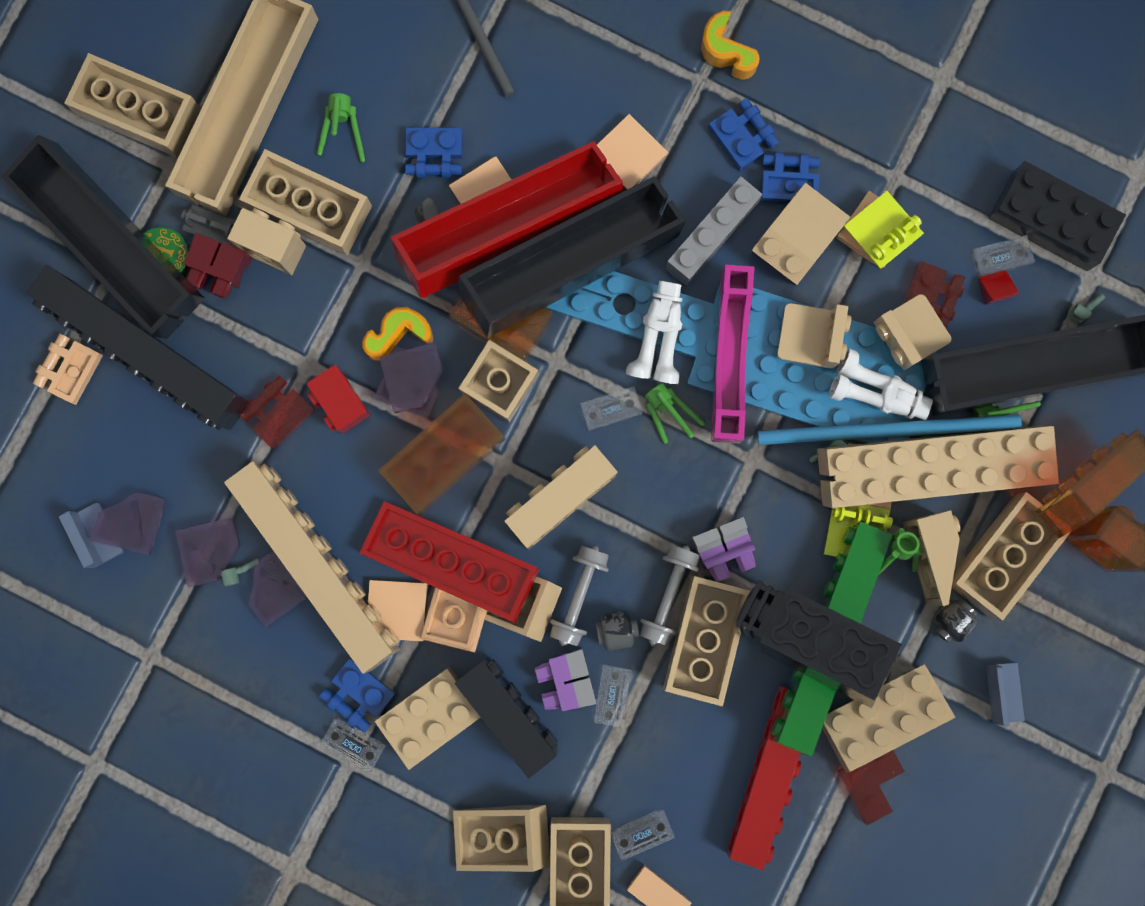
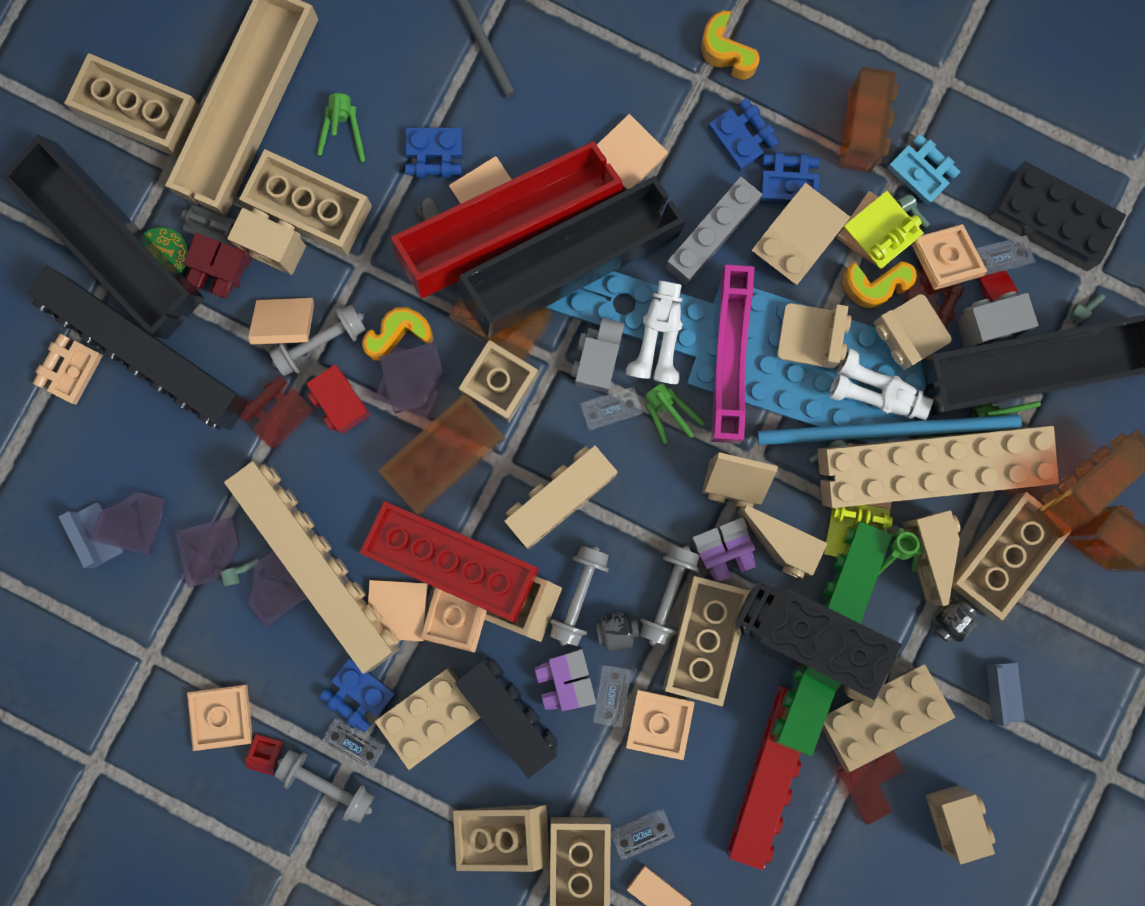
(220, 717): none -> light nougat tile
(264, 754): none -> red slope
(281, 321): none -> light nougat tile
(285, 358): none -> light grey piece
(291, 768): none -> light grey piece
(598, 356): none -> light grey hinge
(660, 724): none -> light nougat plate
(738, 480): none -> tan slope
(787, 546): none -> tan slope
(868, 119): none -> clear orange brick
(875, 294): none -> light orange animal
(909, 203): none -> sand green hand
(919, 174): none -> medium azure plate
(948, 257): none -> light nougat tile
(961, 824): none -> tan brick
(996, 320): none -> light grey brick

